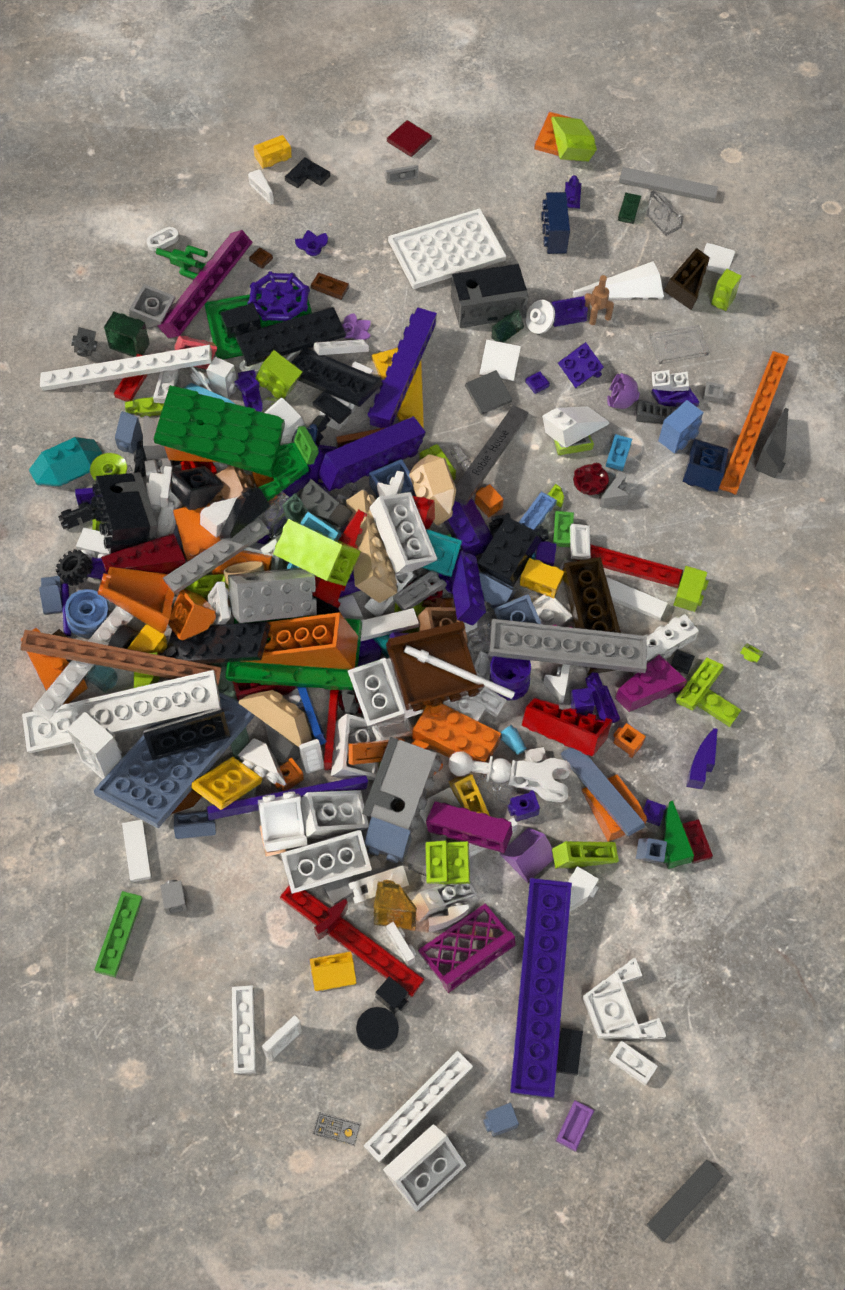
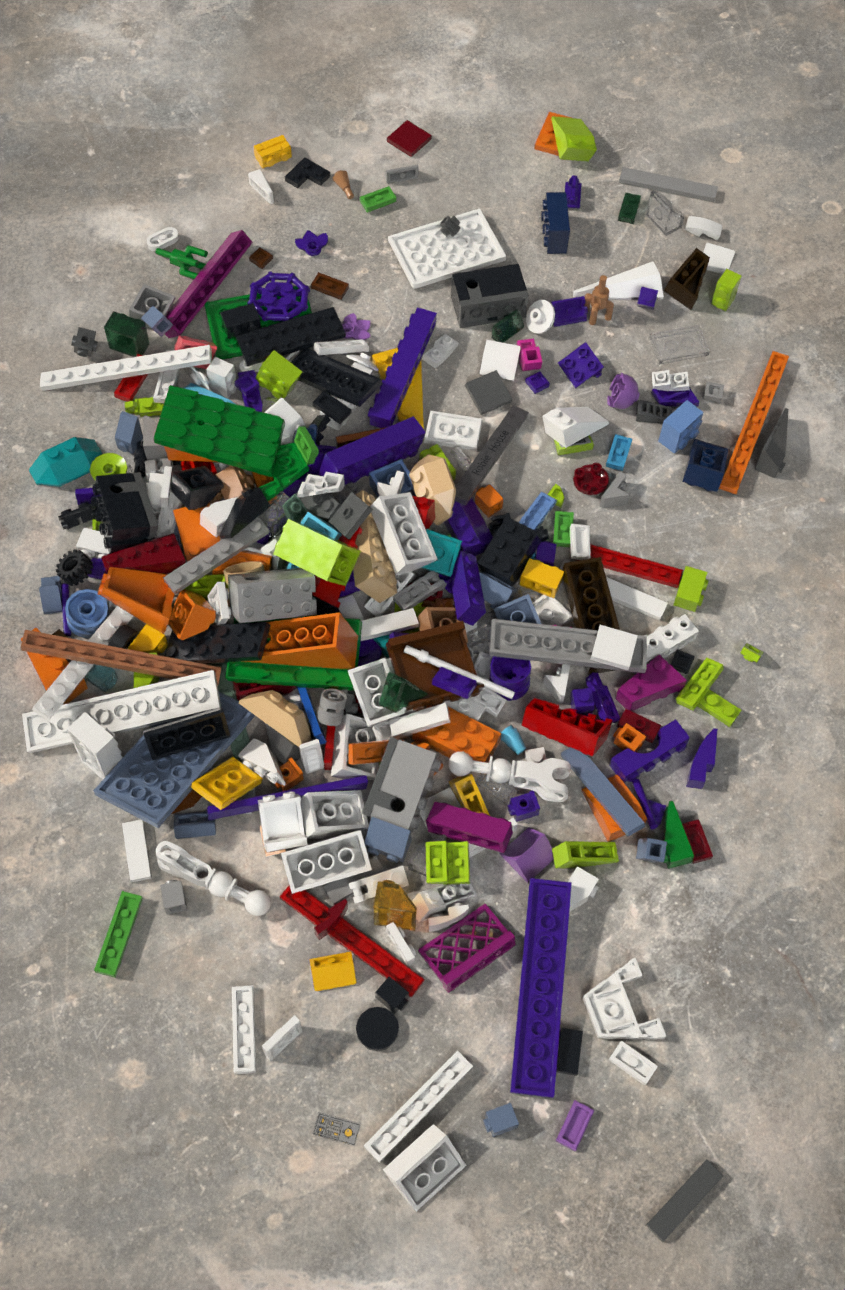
(157, 321): none -> sand blue brick
(220, 883): none -> white piece
(320, 485): none -> white slope
(331, 707): none -> light grey wheel
(342, 180): none -> medium nougat cone
(350, 515): none -> dark grey plate
(364, 360): none -> white dish
(378, 199): none -> bright green plate
(398, 693): none -> clear green slope
(420, 721): none -> white tile
(441, 351): none -> white slope
(450, 226): none -> dark grey gear
(453, 430): none -> white tile
(454, 682): none -> dark purple plate
(529, 355): none -> dark pink brick
(614, 647): none -> white tile
(630, 764): none -> dark purple arch
(640, 723): none -> dark red plate
(645, 804): none -> dark purple bar
(647, 298): none -> dark purple brick
(700, 225): none -> white slope

